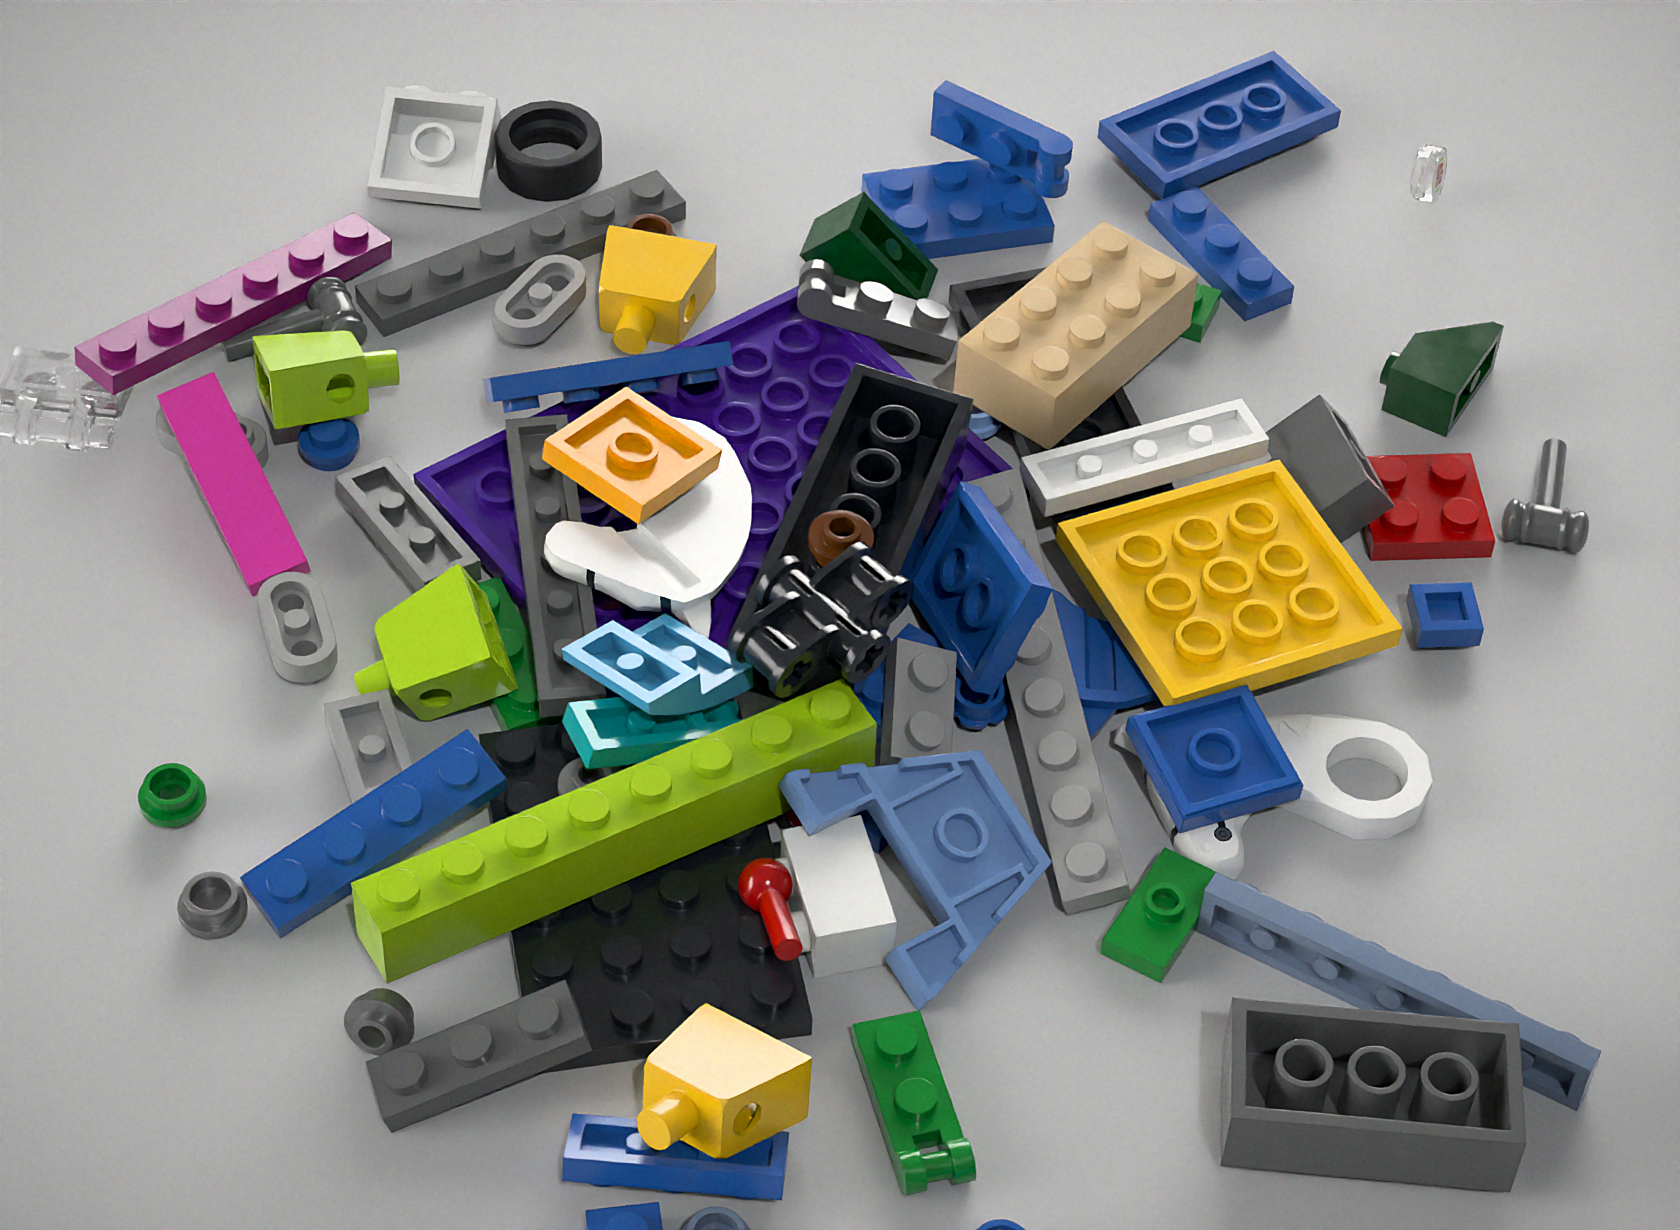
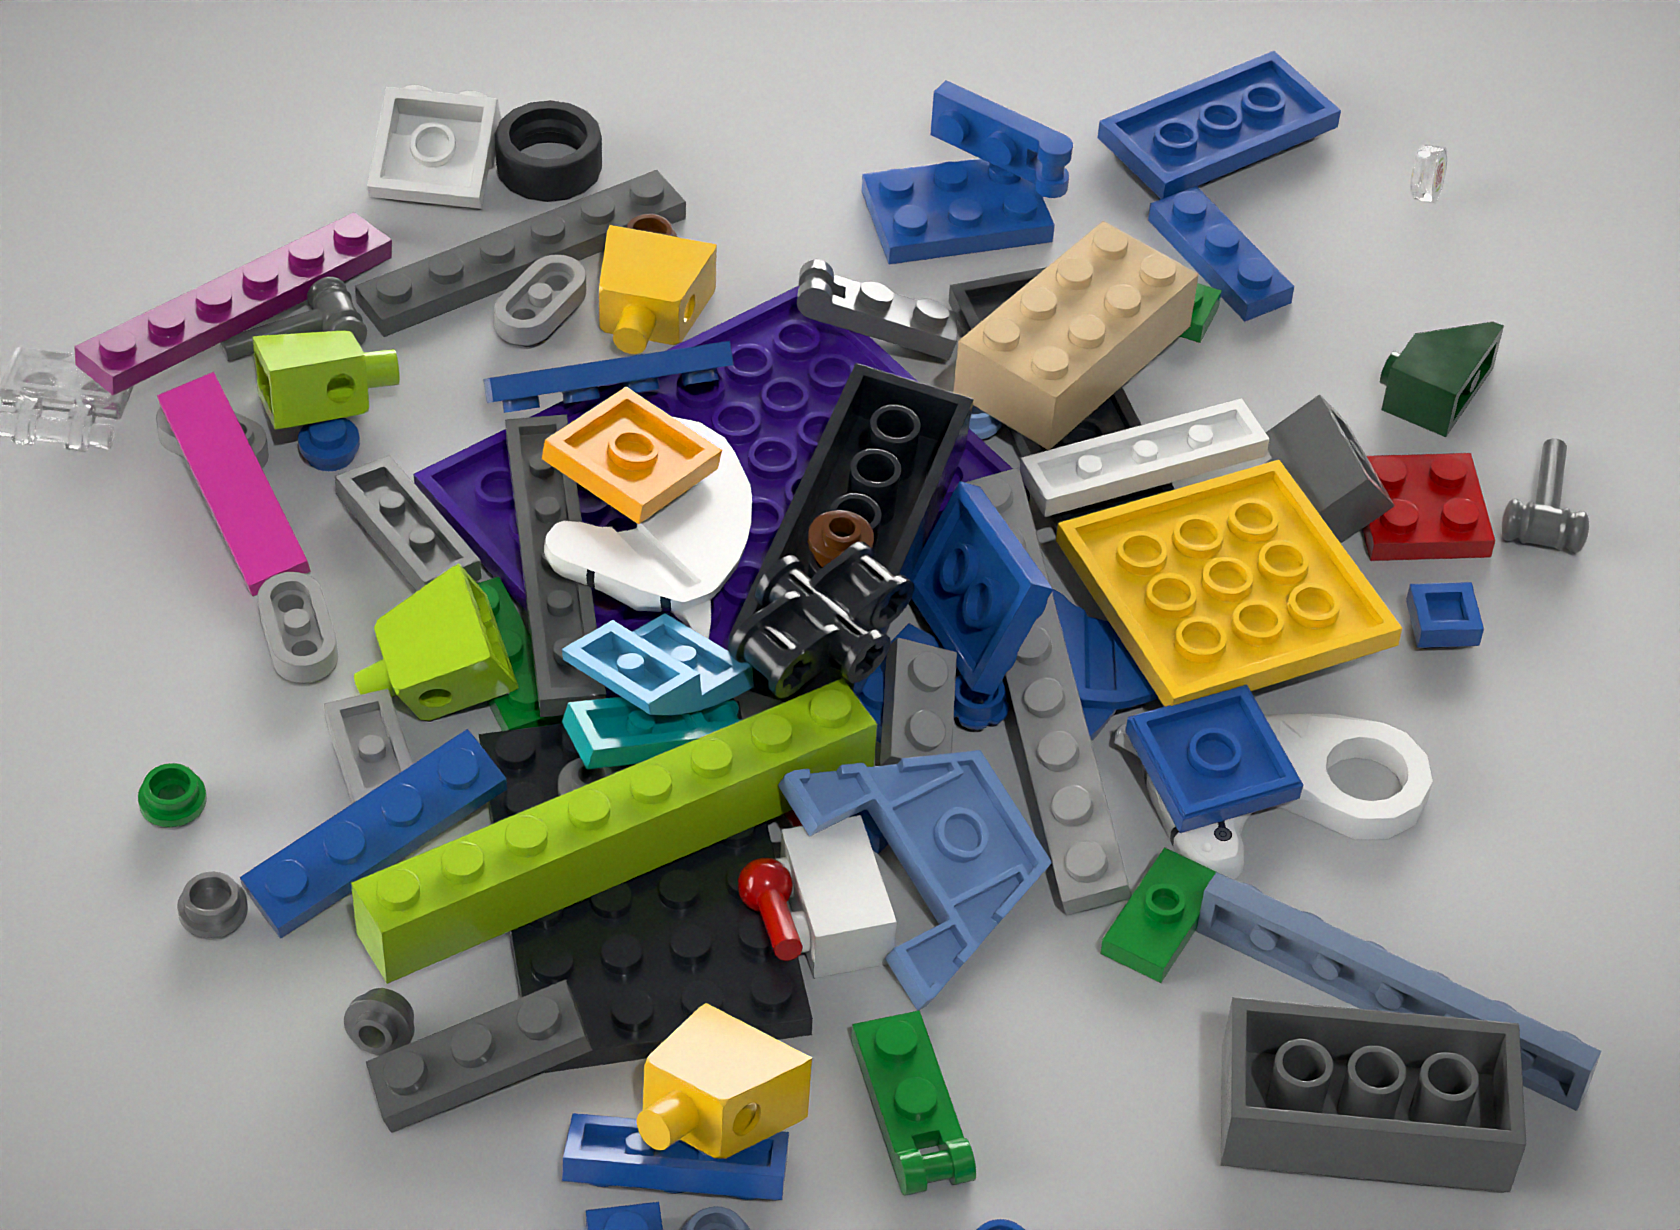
(868, 246): dark green slope -> none

